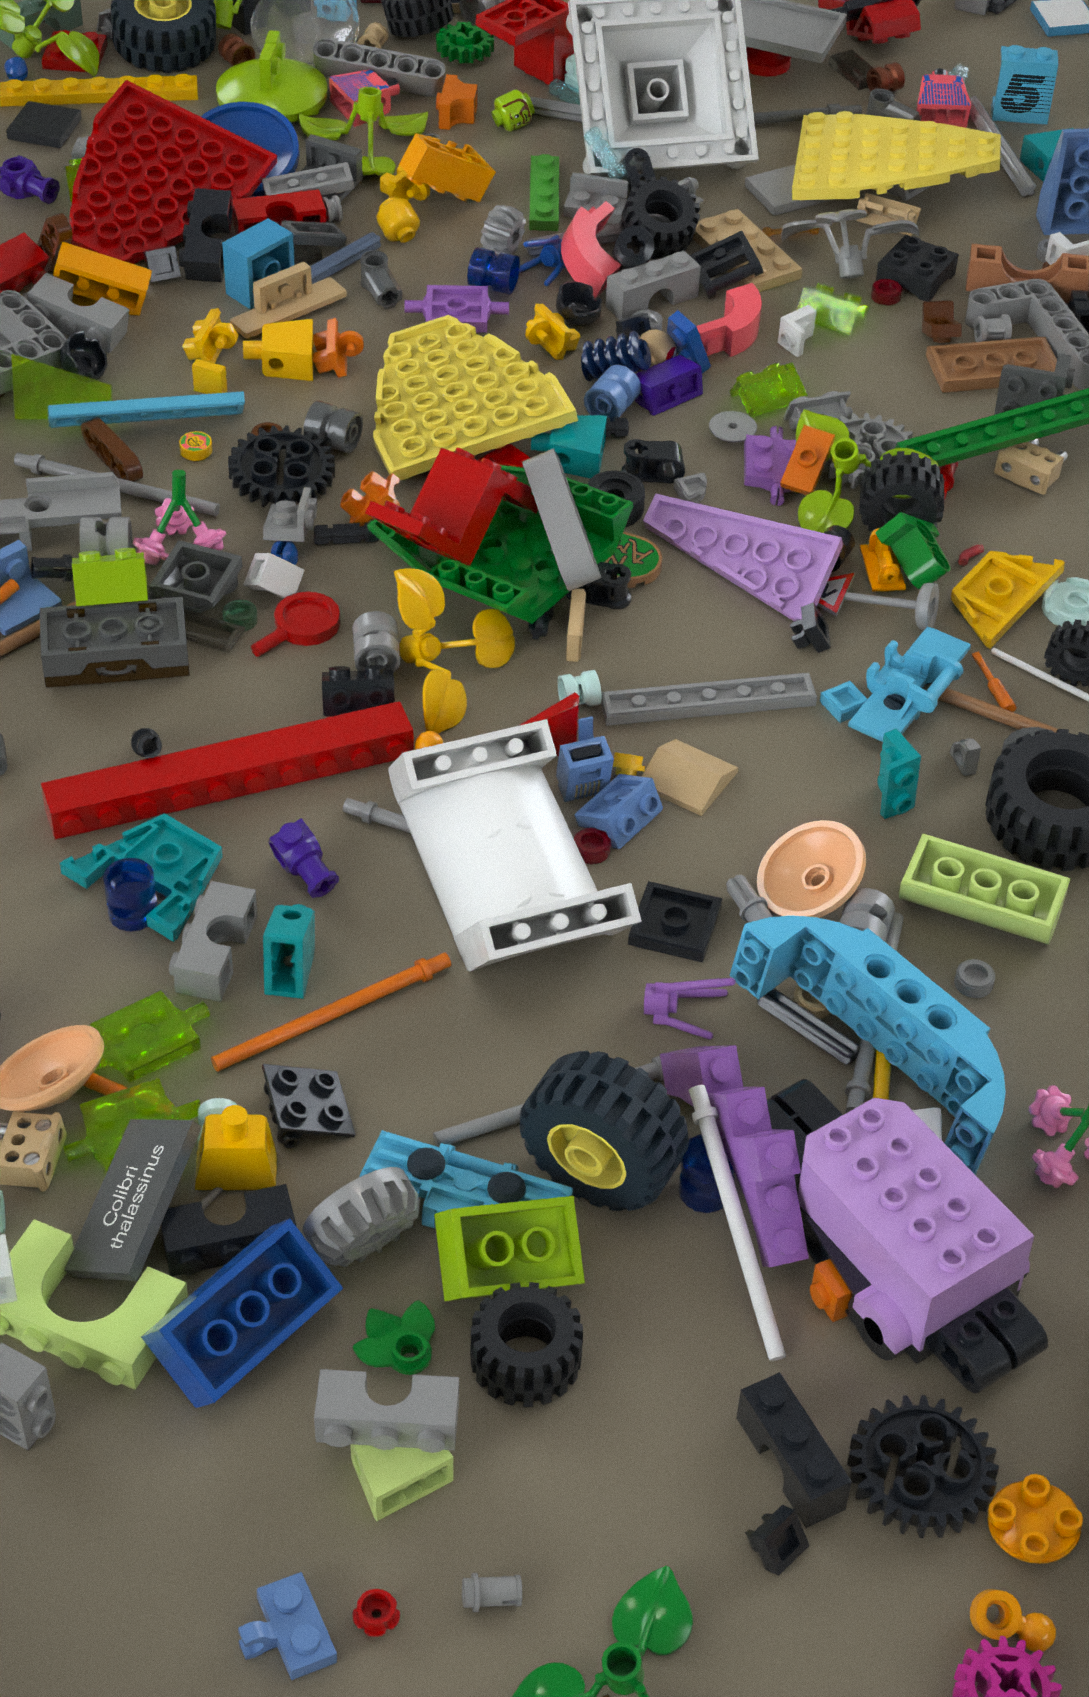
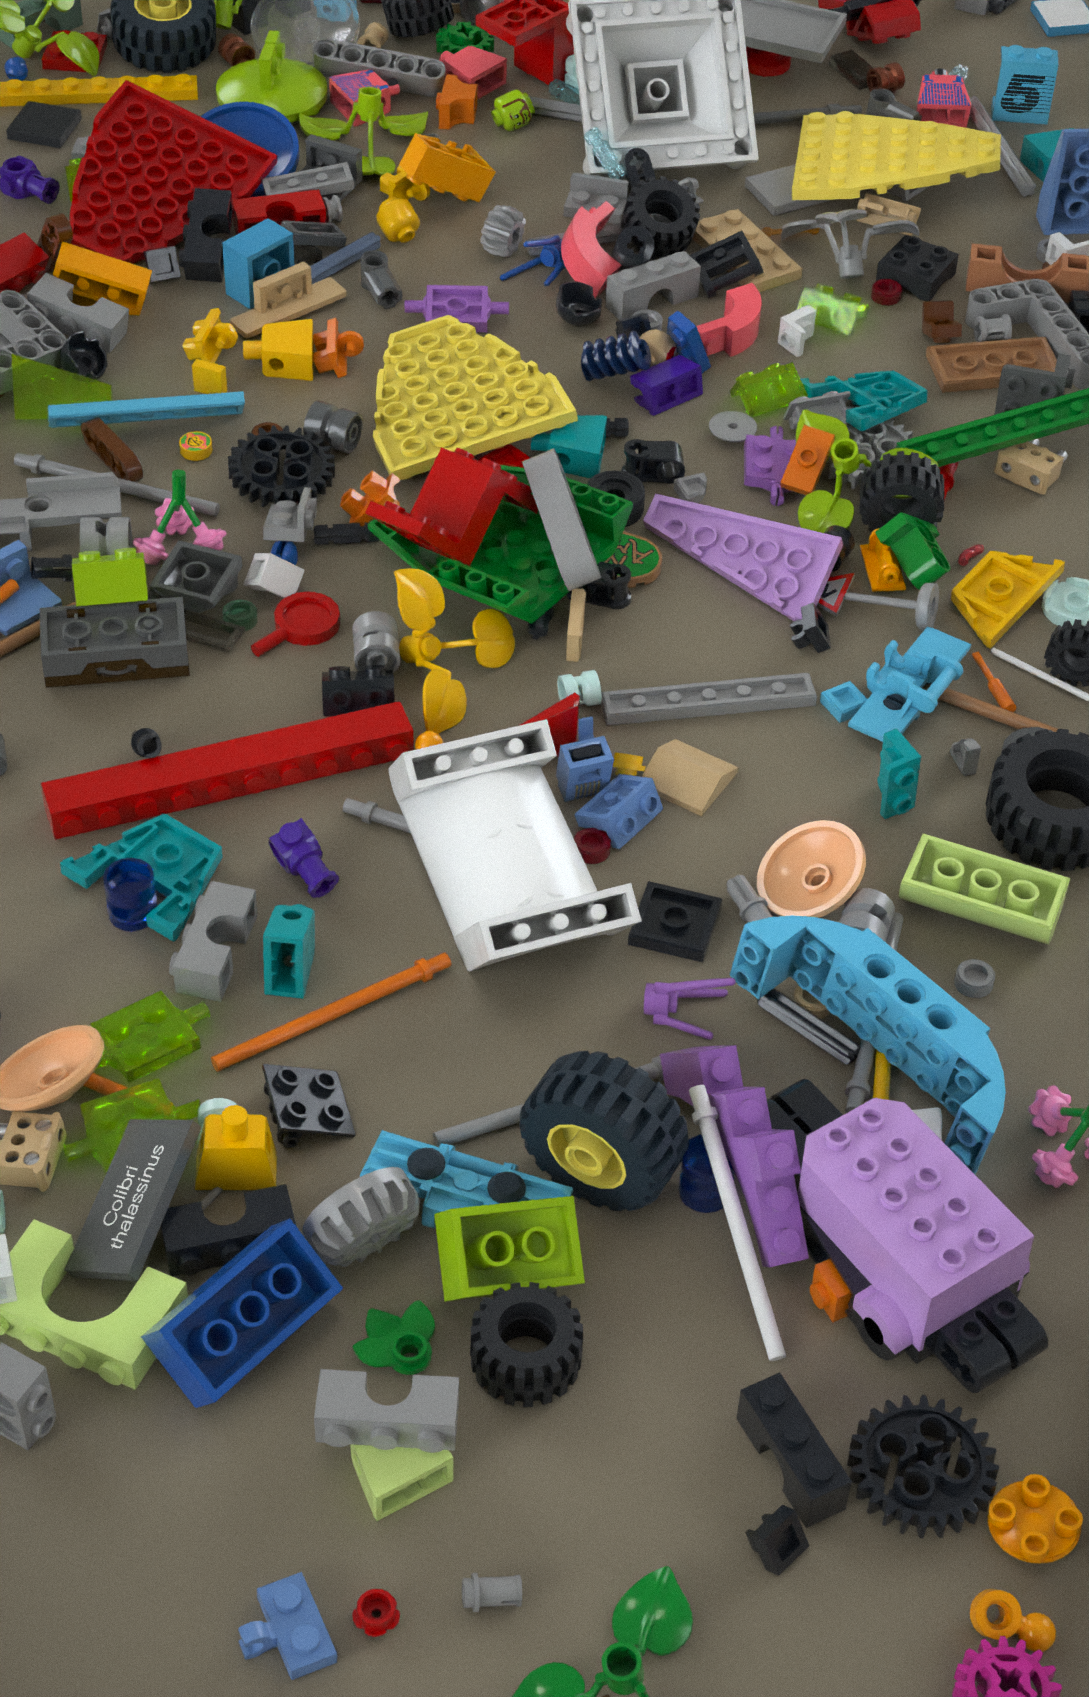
(476, 67): none -> coral torso
(493, 270): clear blue wheel -> none
(544, 193): bright green plate -> none
(551, 332): yellow hips -> none
(612, 392): medium blue wheel -> none
(877, 393): none -> teal wing

